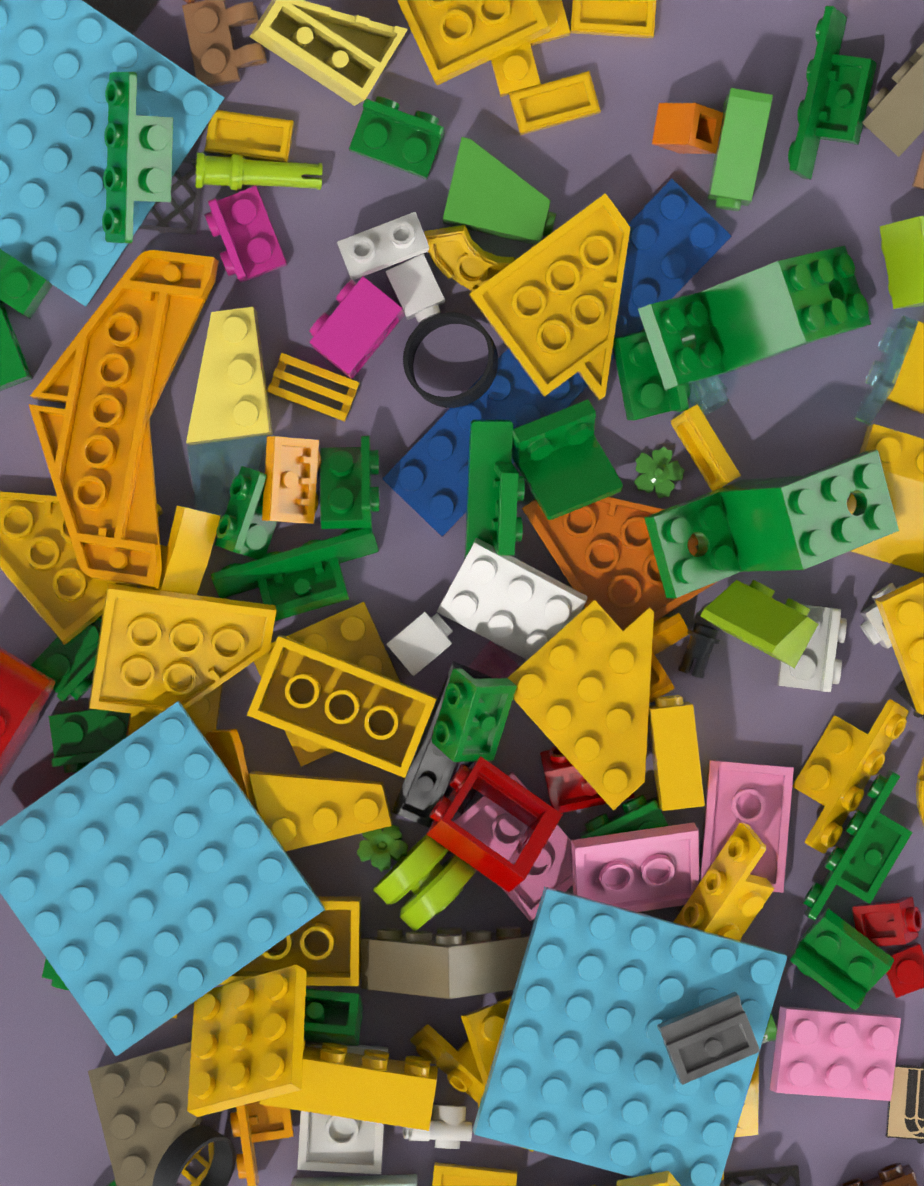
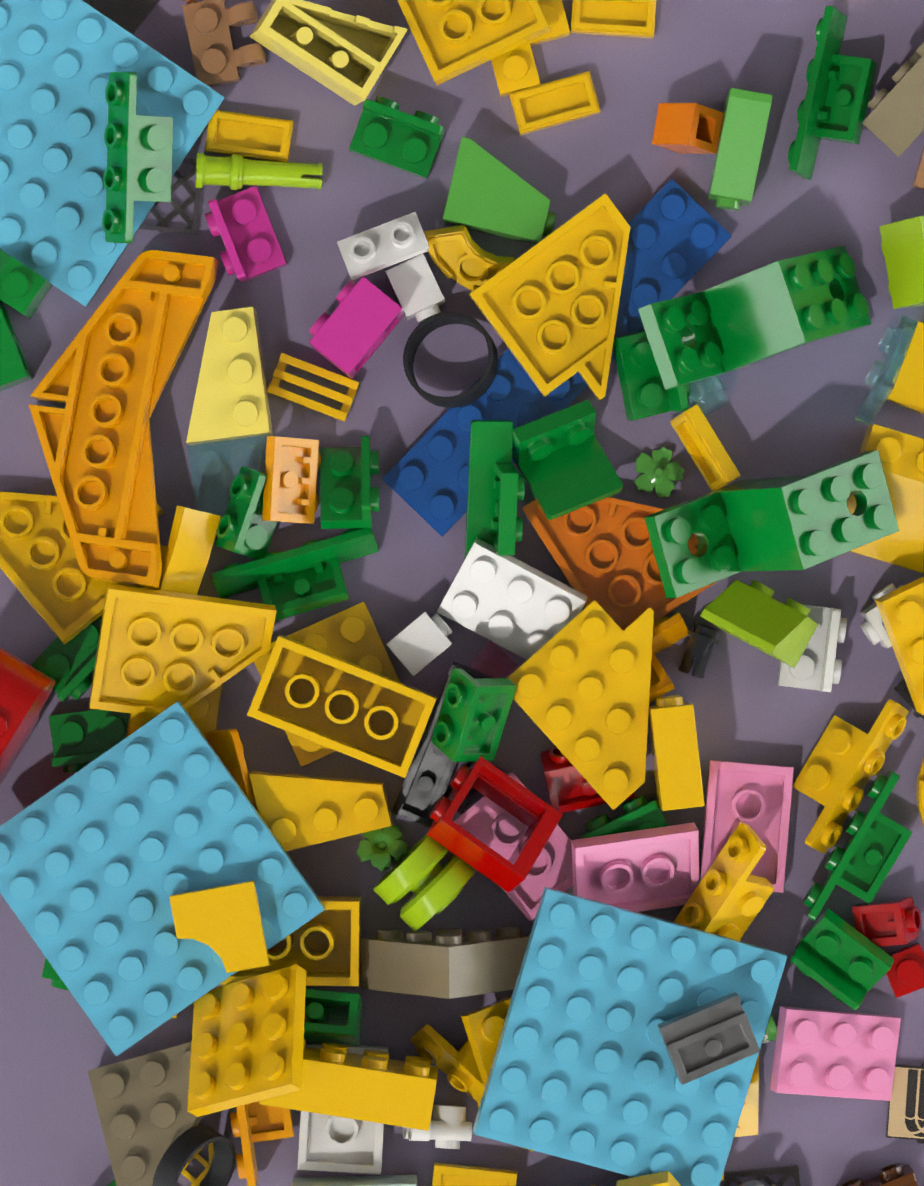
(226, 921): none -> yellow tile

